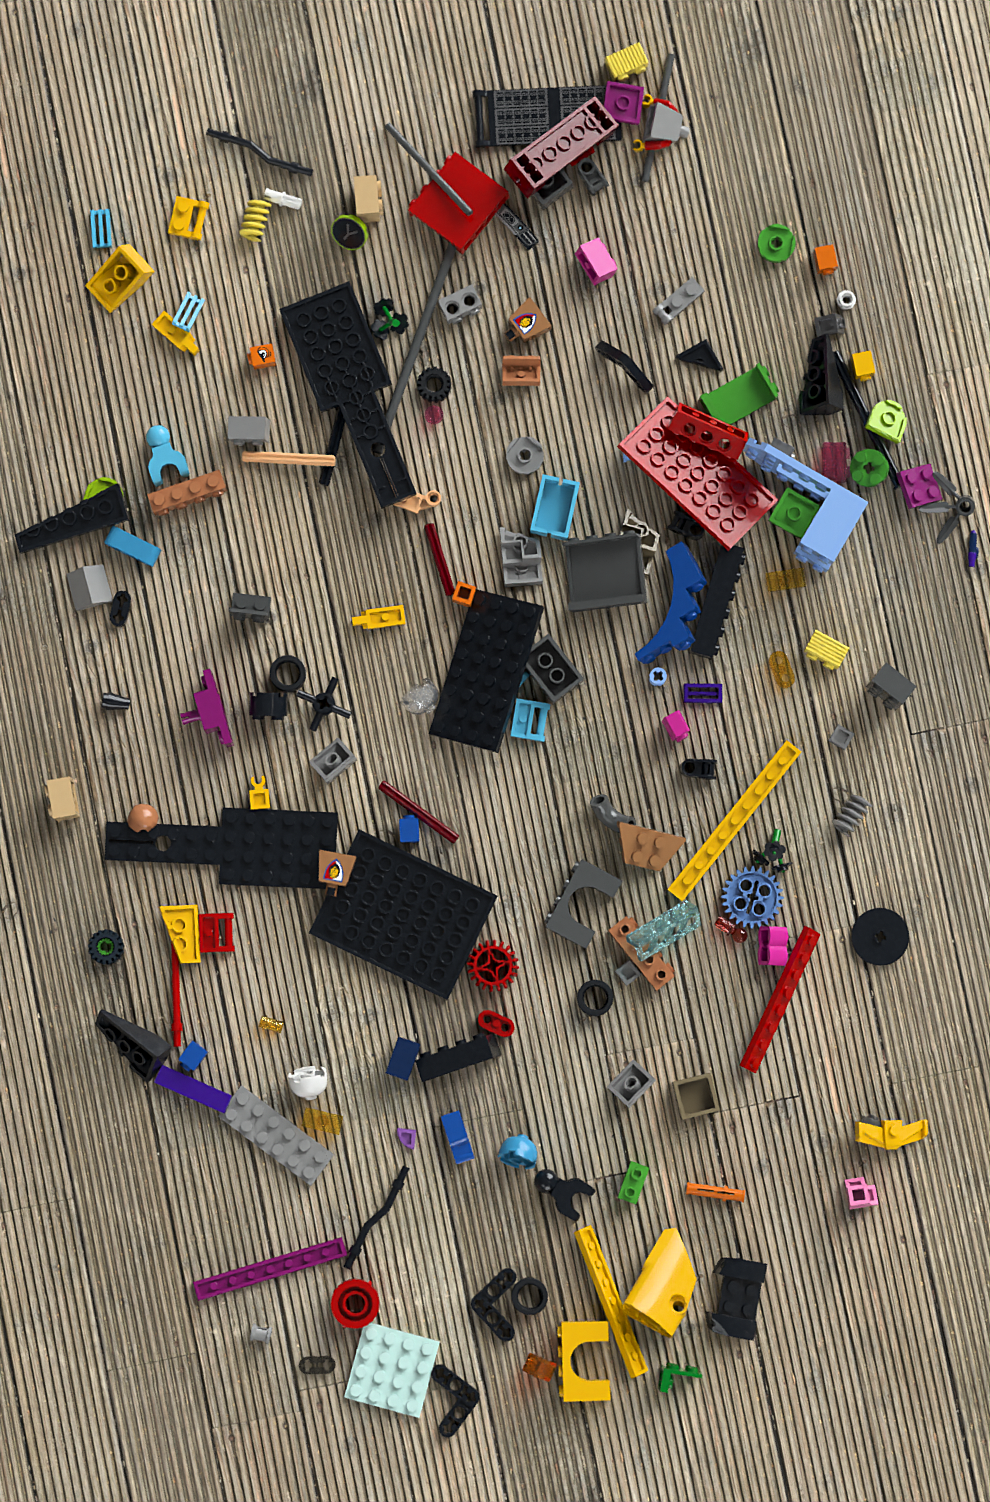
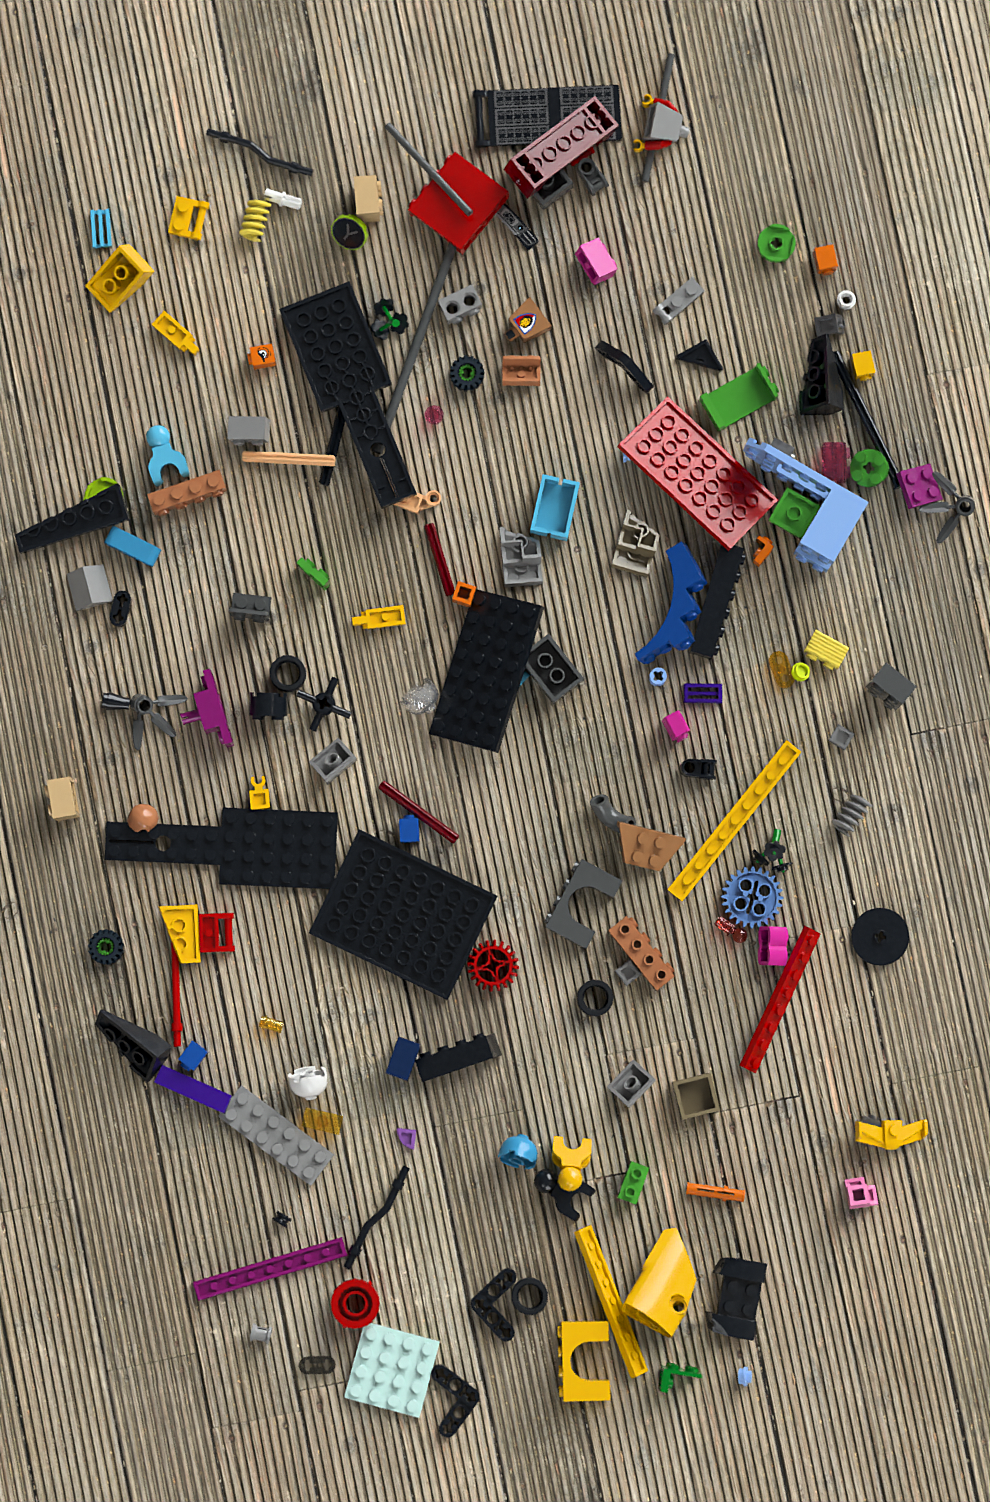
(157, 719): none -> dark grey plant
(194, 299): tile -> none
(282, 1219): none -> black bush
(318, 576): none -> bright green plate
(335, 870): medium nougat torso -> none
(434, 373): black tyre -> none
(457, 1137): blue piece -> none
(477, 373): none -> black bush
(496, 1022): red plate -> none
(520, 445): light grey plate -> none
(523, 720): medium azure plate -> none
(539, 1367): clear orange brick -> none
(570, 1162): none -> yellow piece
(605, 571): dark grey panel -> none
(623, 102): magenta plate -> none
(626, 62): light yellow brick -> none
(664, 925): clear light blue fence -> none
(684, 526): black piece -> none
(702, 422): red brick -> none
(744, 1376): none -> light blue plate
(761, 554): none -> orange bracket
(785, 580): clear yellow plate -> none
(800, 671): none -> neon yellow plate
(887, 420): tile -> none
(973, 550): piece -> none

